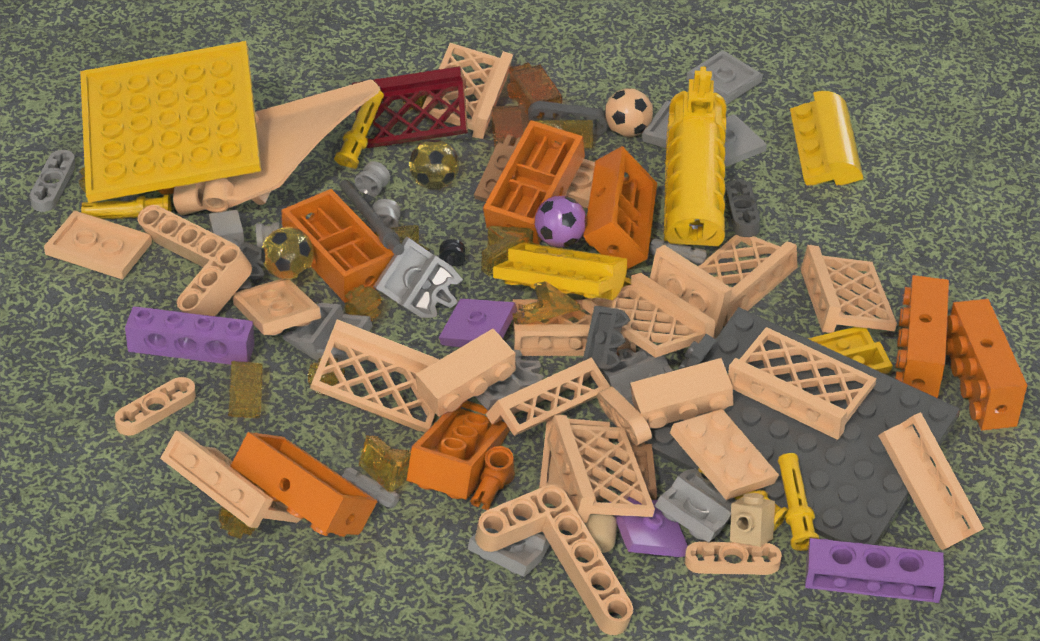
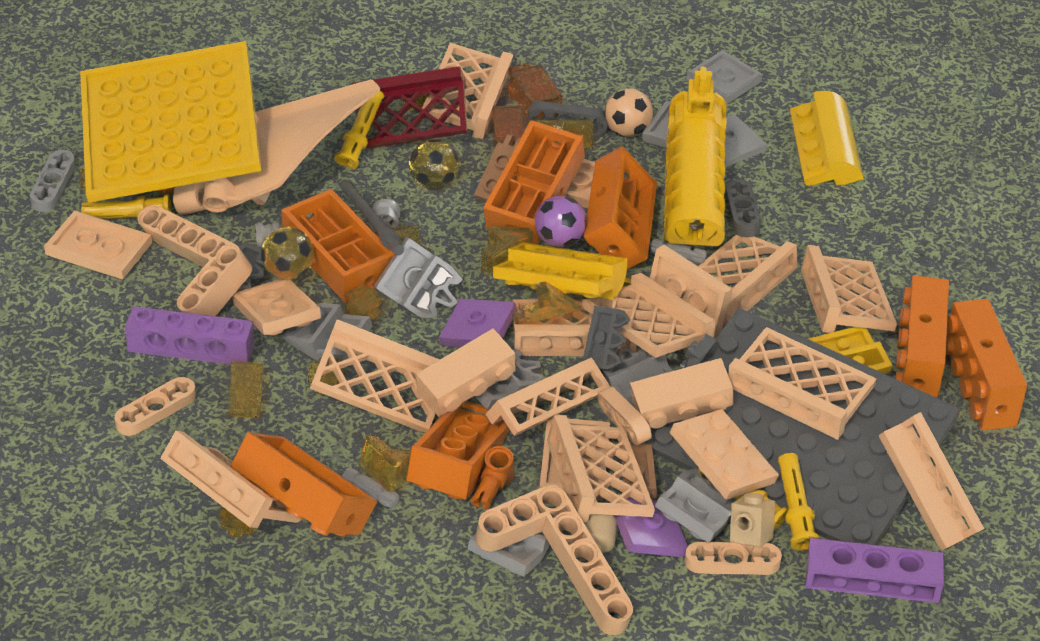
(227, 225): light grey brick -> none
(372, 178): light grey wheel -> none
(452, 246): black bush -> none

